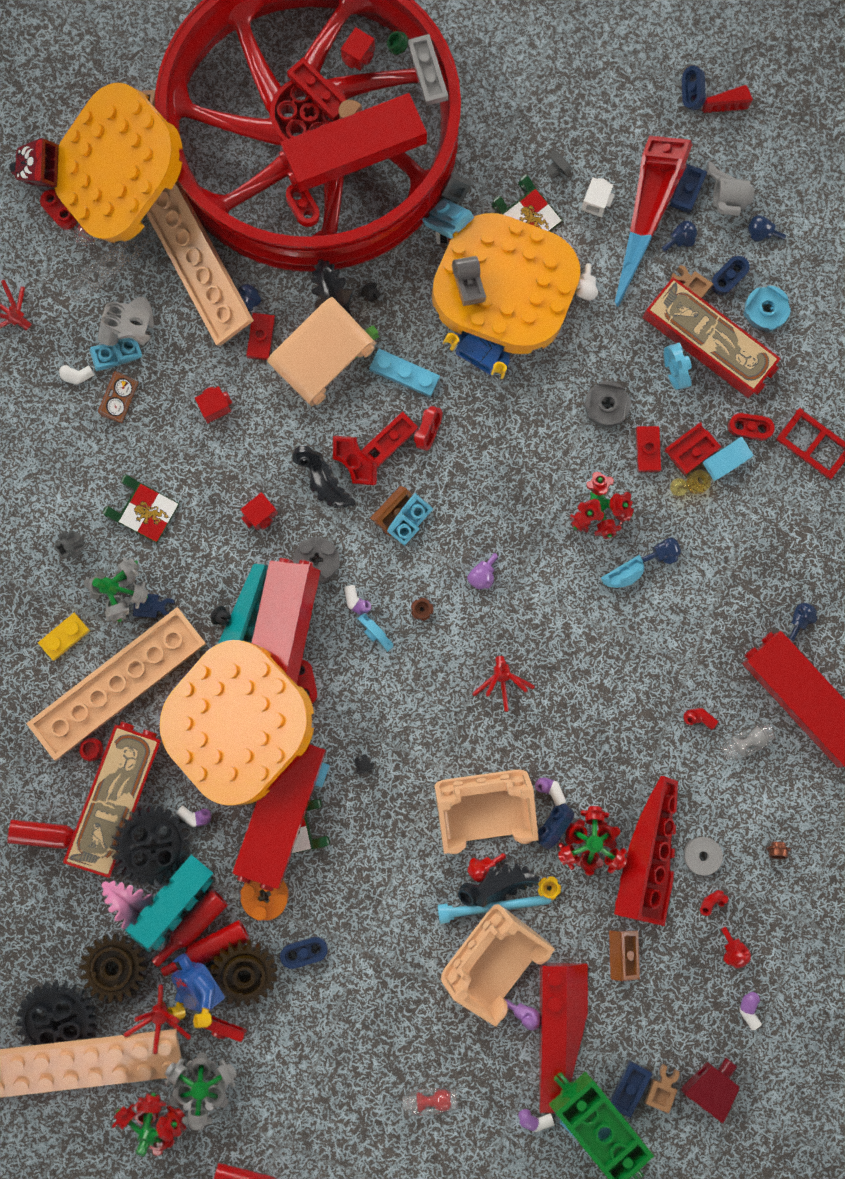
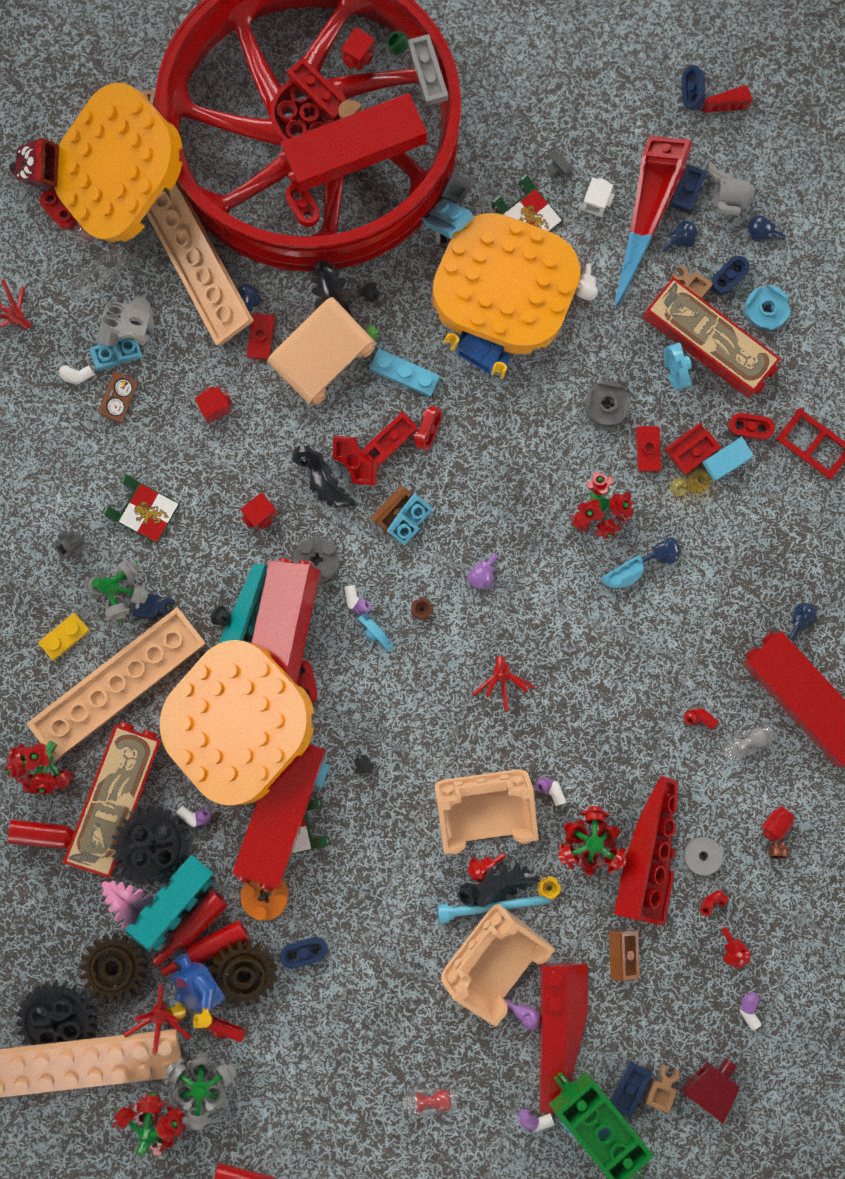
(39, 757): none -> red plant
(91, 749): red plate -> none
(468, 280): dark grey plate -> none
(555, 826): dark blue plate -> none
(777, 824): none -> red brick

